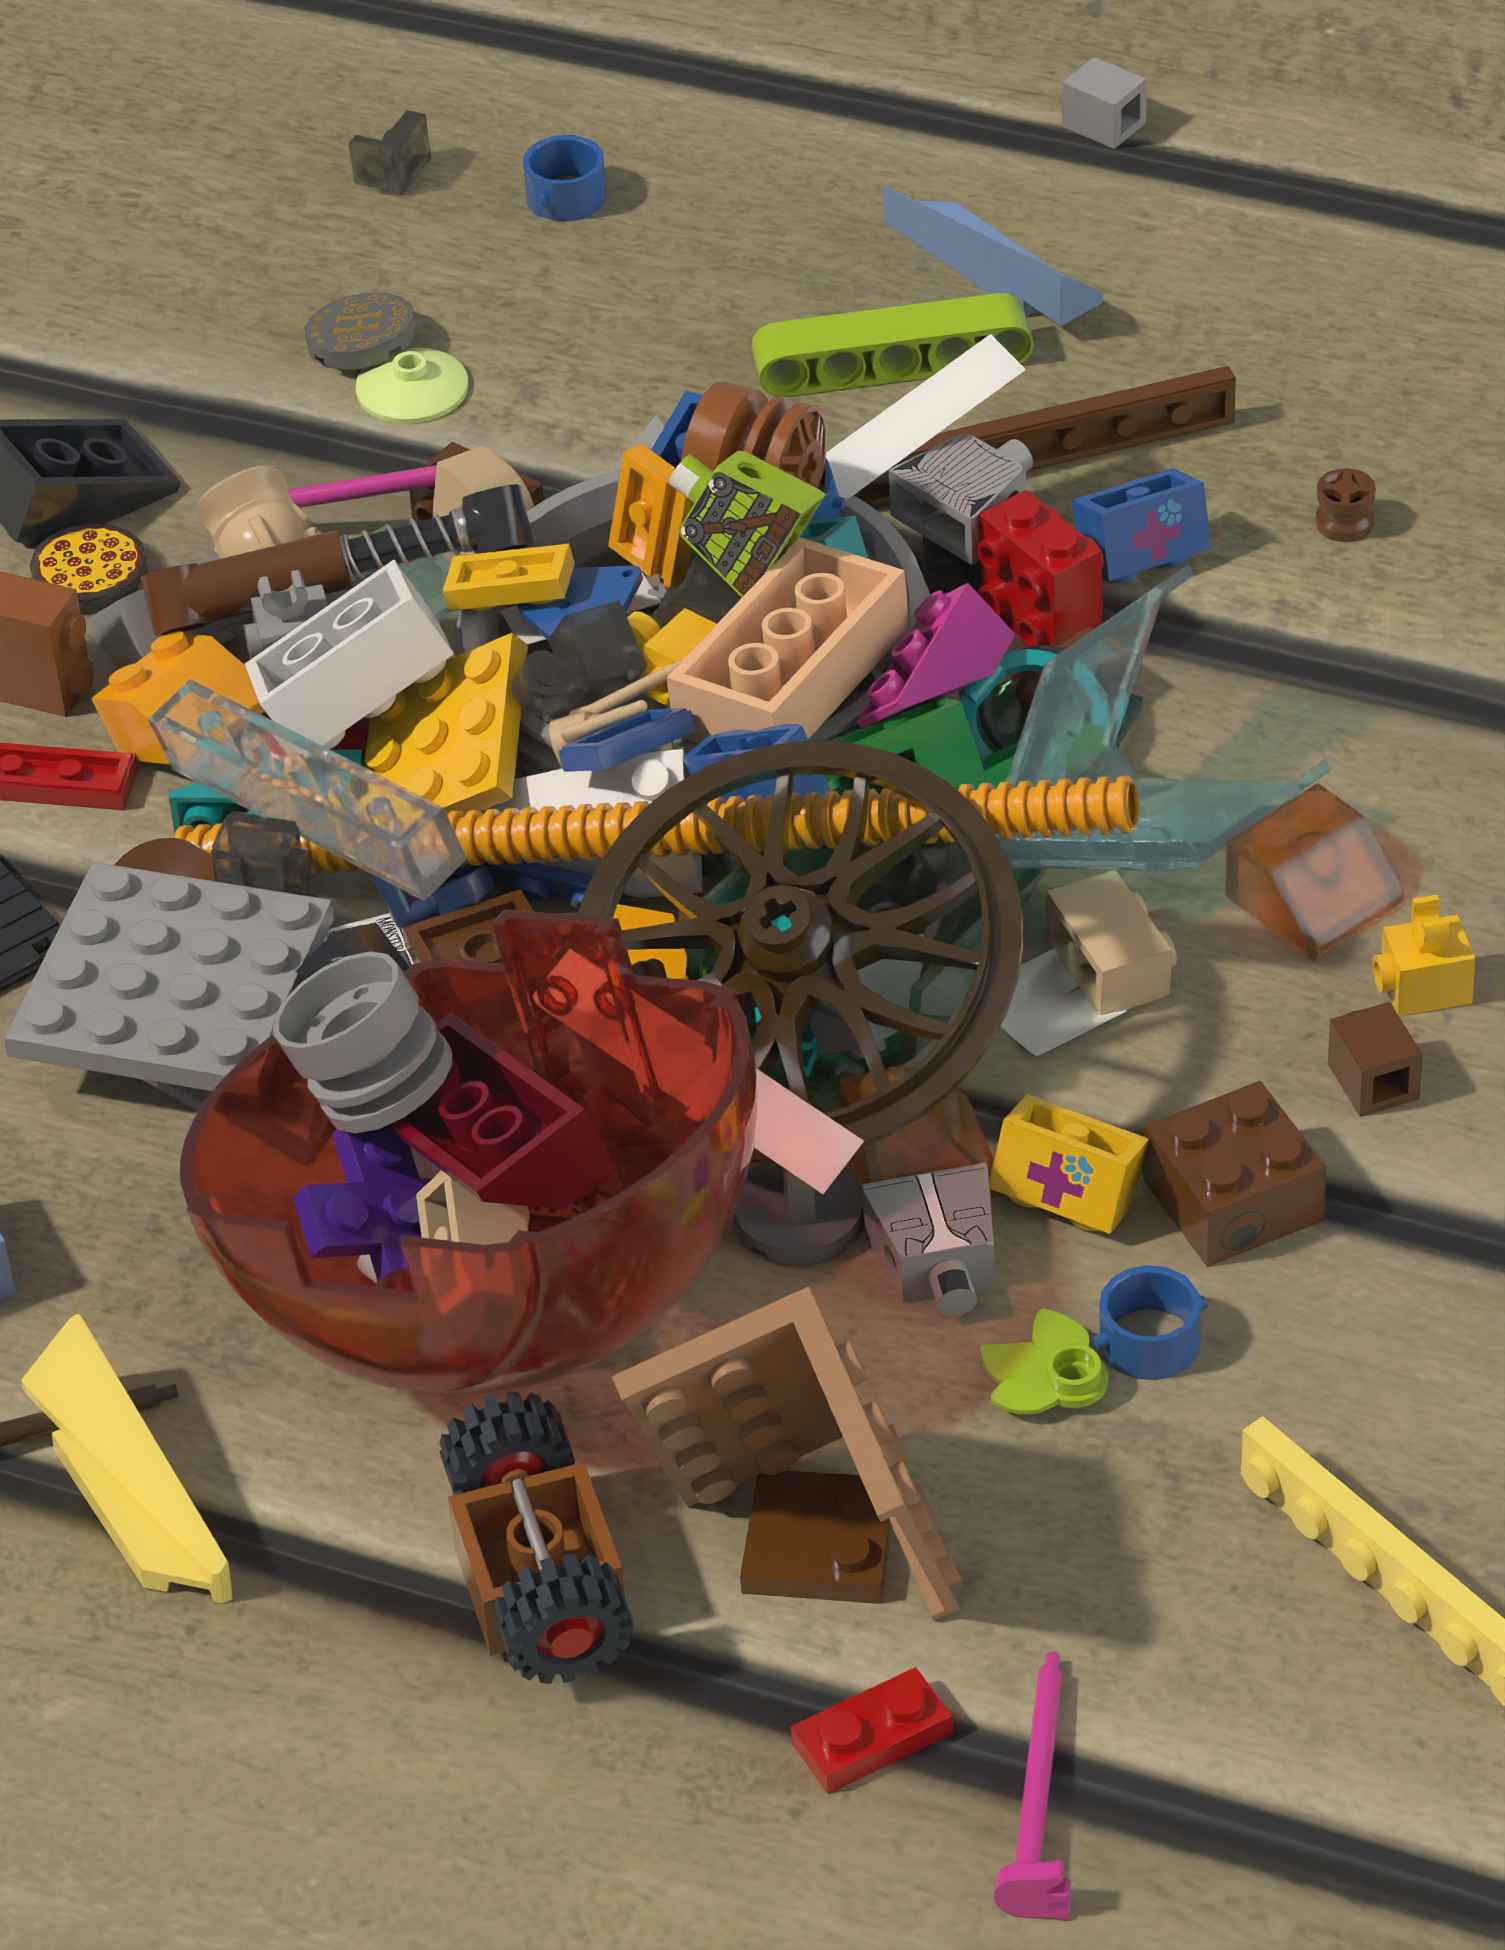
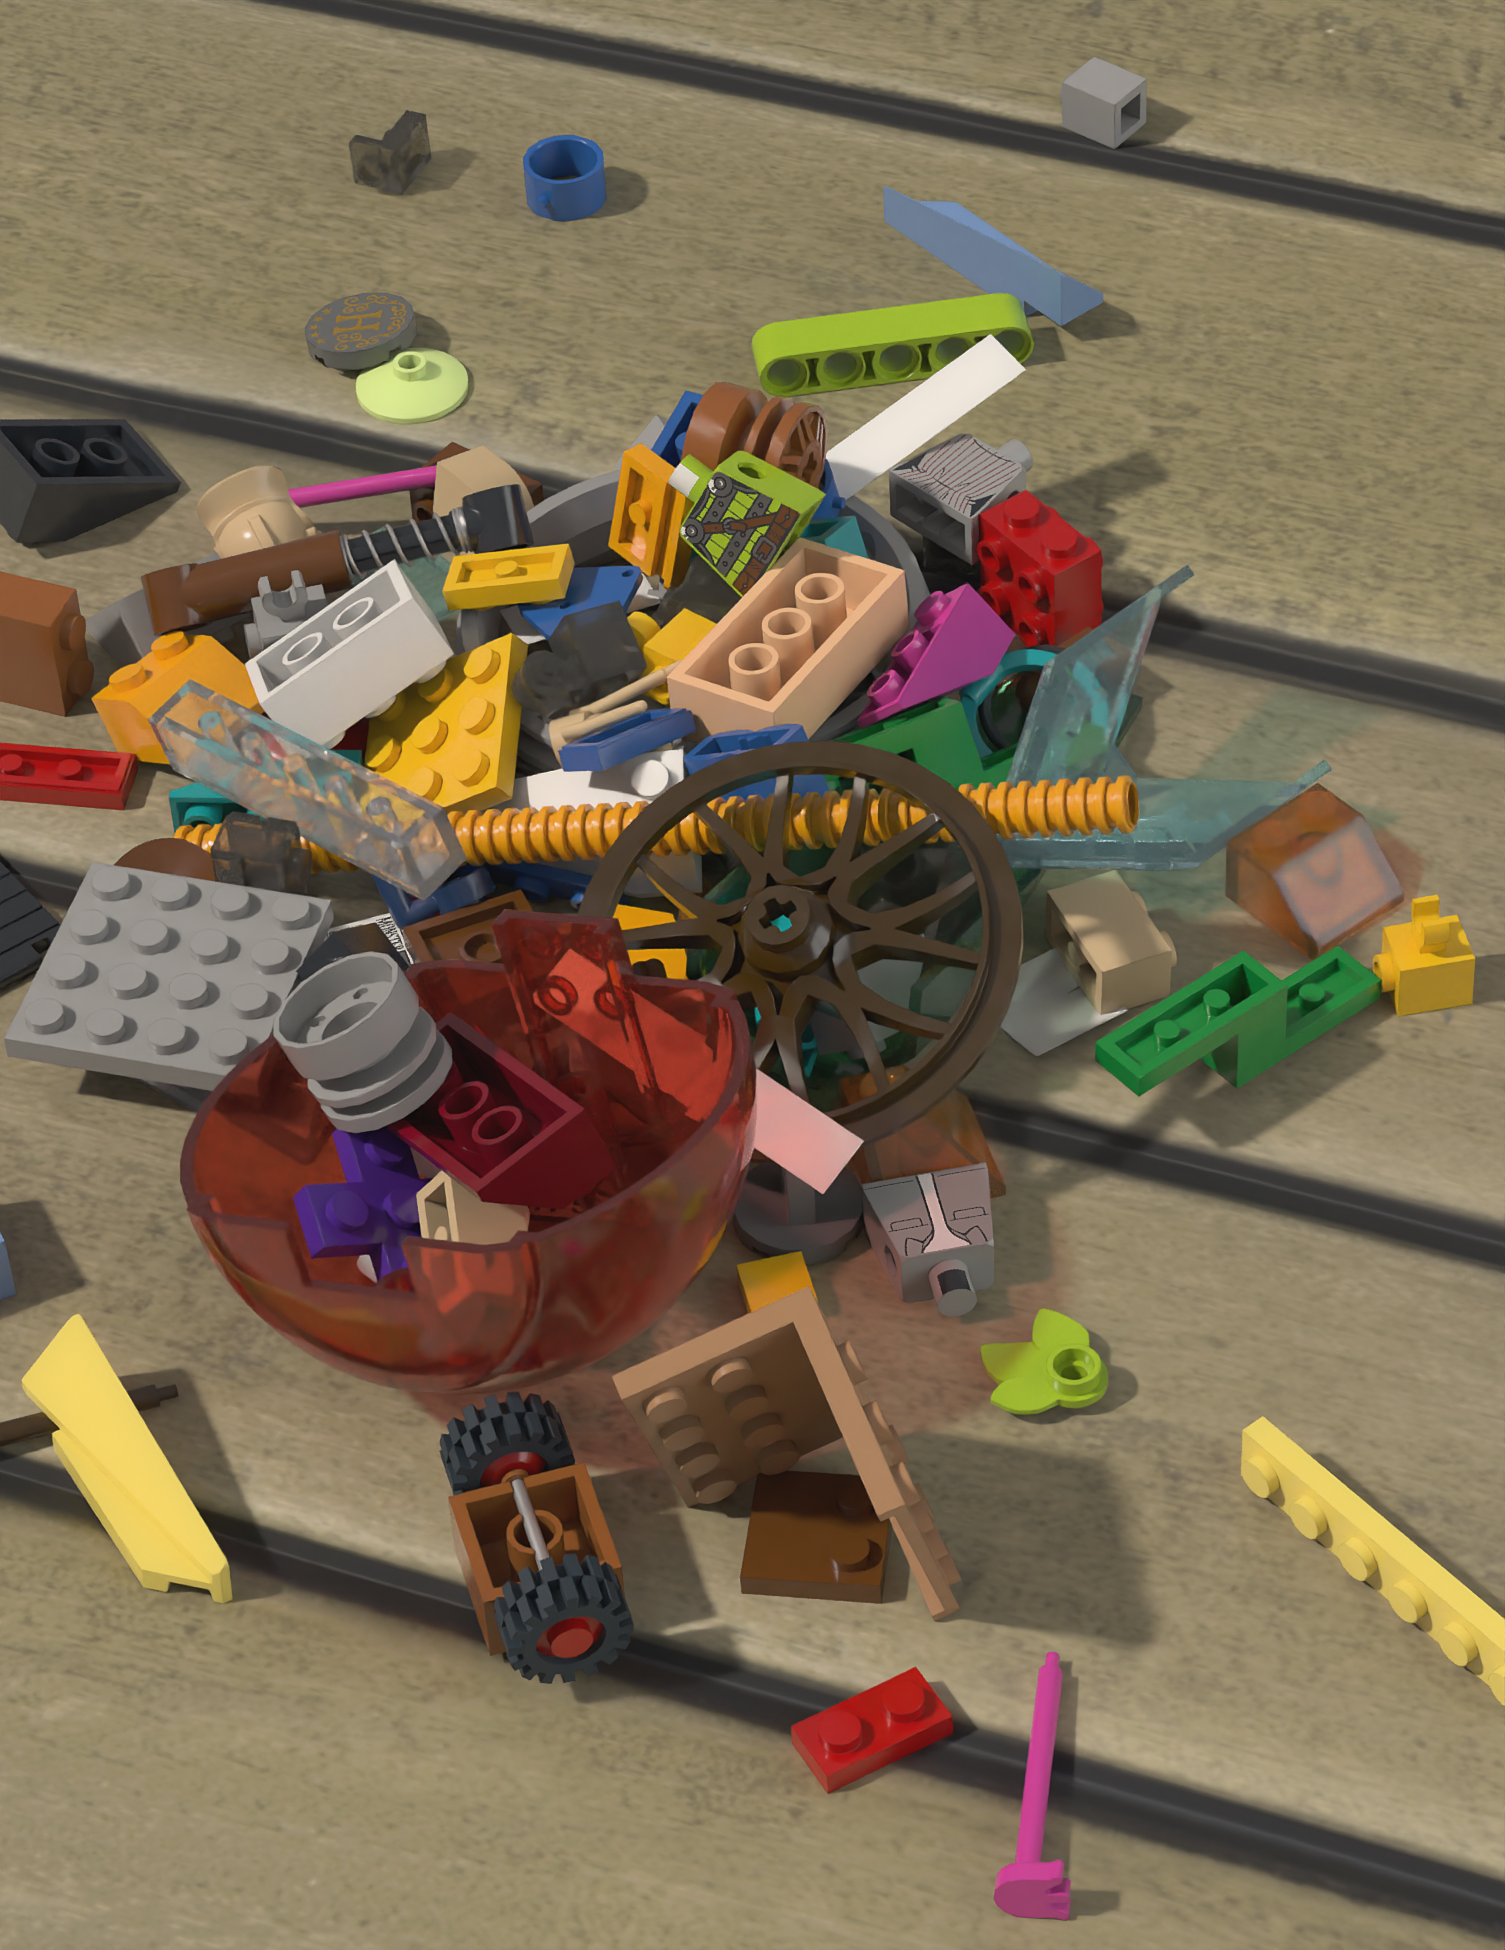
(93, 559): tile -> none
(772, 1279): none -> yellow tile
(1068, 1164): yellow brick -> none
(1099, 423): reddish brown tile -> none
(1145, 523): blue brick -> none
(1148, 1355): blue piece -> none
(1234, 1173): reddish brown brick -> none
(1237, 1020): none -> green bracket
(1345, 505): reddish brown wheel -> none
(1374, 1059): reddish brown brick -> none

